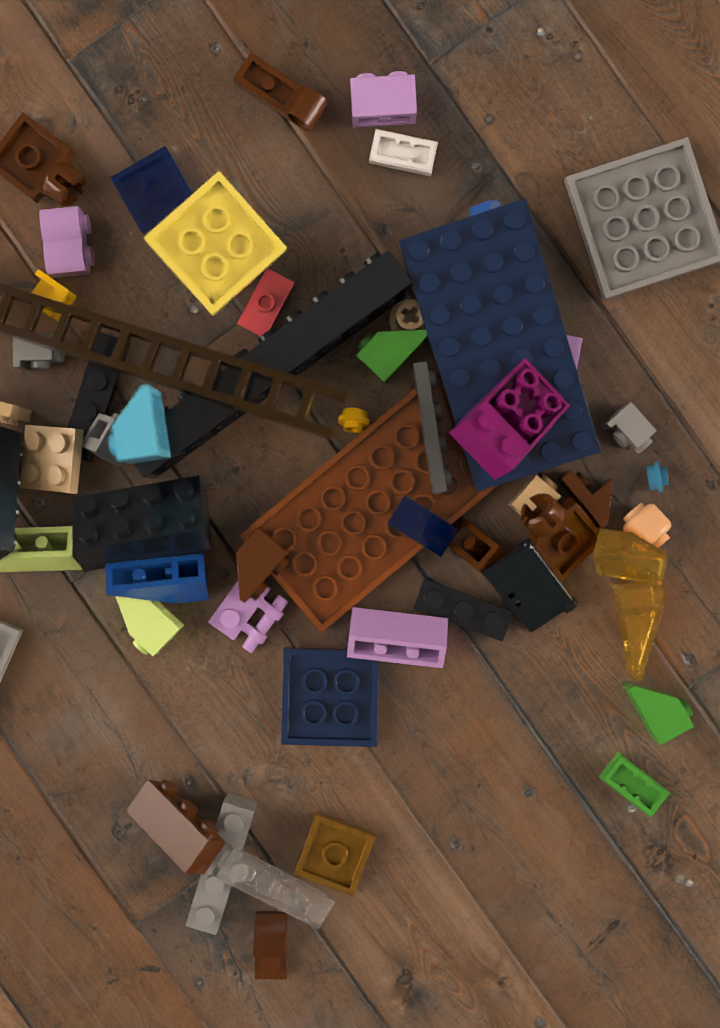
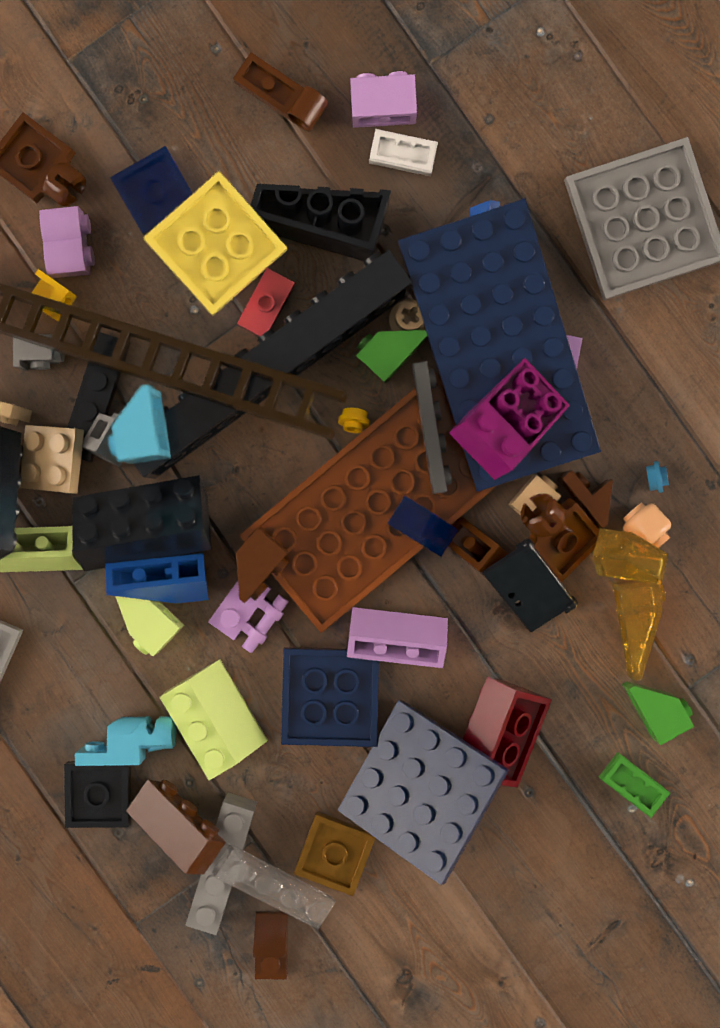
(97, 796): none -> black plate
(128, 742): none -> medium azure plate
(213, 719): none -> yellowish green slope
(323, 217): none -> black wedge
(422, 791): none -> plate
(463, 609): black plate -> none
(507, 725): none -> dark red slope
(630, 428): light grey brick -> none

